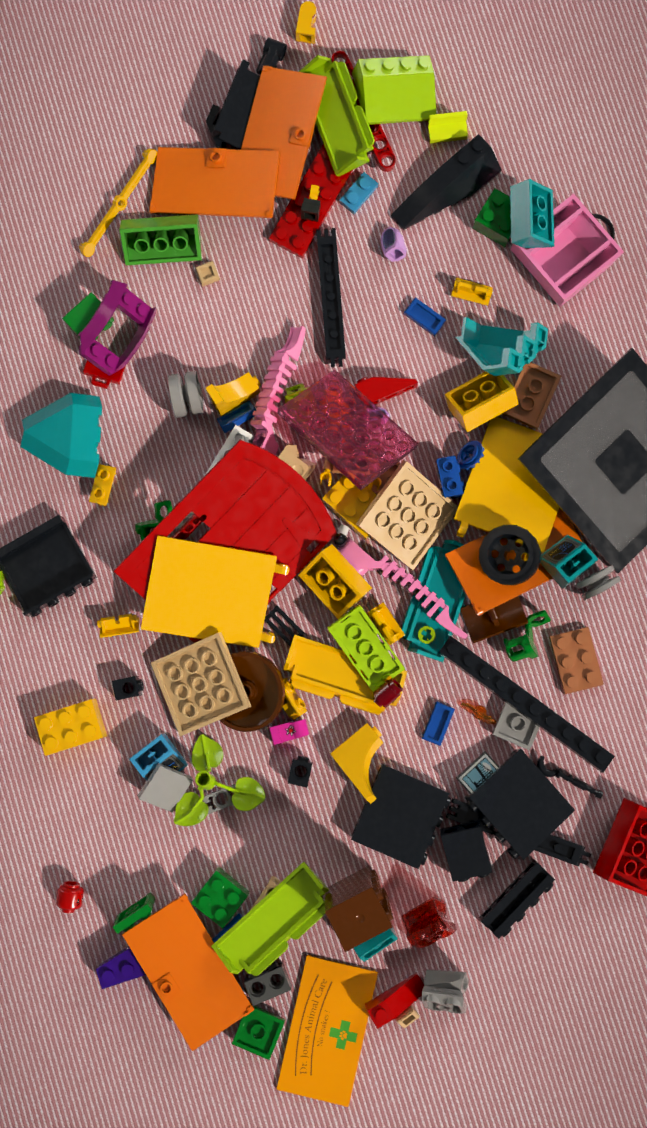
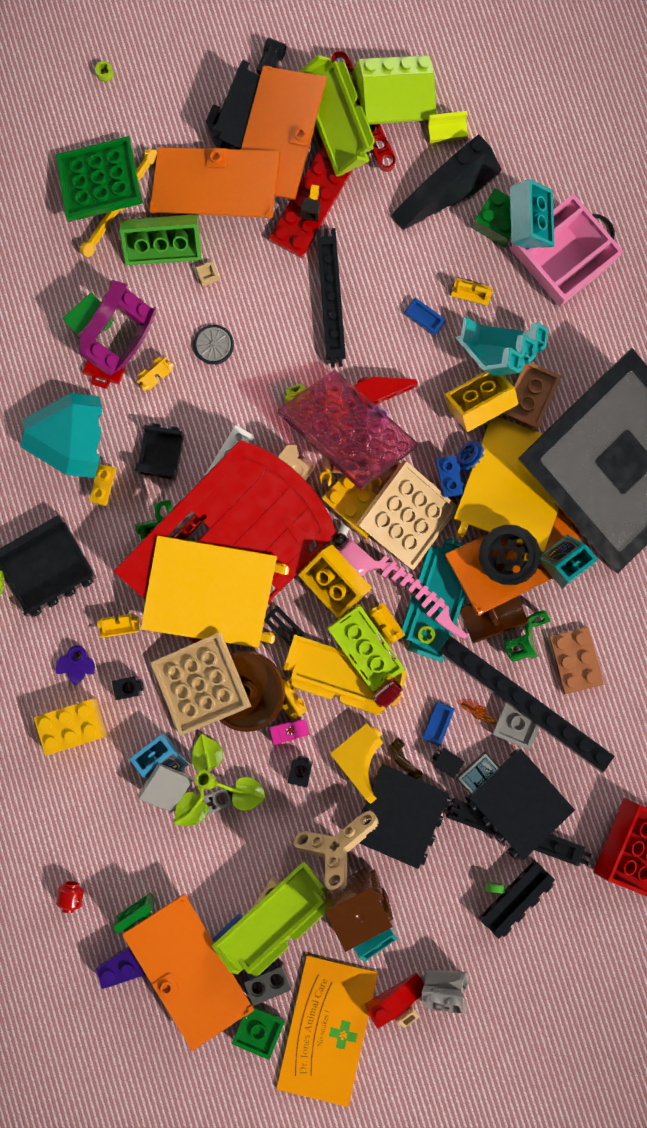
(75, 667): none -> dark purple plate
(98, 179): none -> green plate
(102, 65): none -> lime bush
(148, 377): none -> yellow hinge
(160, 451): none -> black panel
(186, 394): light grey wheel -> none
(213, 344): none -> light grey wheel
(220, 897): green brick -> none
(233, 394): yellow arch -> none
(236, 416): blue tile -> none
(279, 368): bright pink piece -> none
(306, 19): yellow leg -> none
(336, 861): none -> tan piece
(358, 193): dark azure plate -> none
(393, 244): lavender rock -> none
(396, 748): none -> dark brown arm
(428, 923): clear red piece -> none
(447, 762): none -> black brick
(466, 851): black brick -> none
(494, 887): none -> bright green tile
(574, 781): black piece -> none
(598, 582): light grey wheel -> none

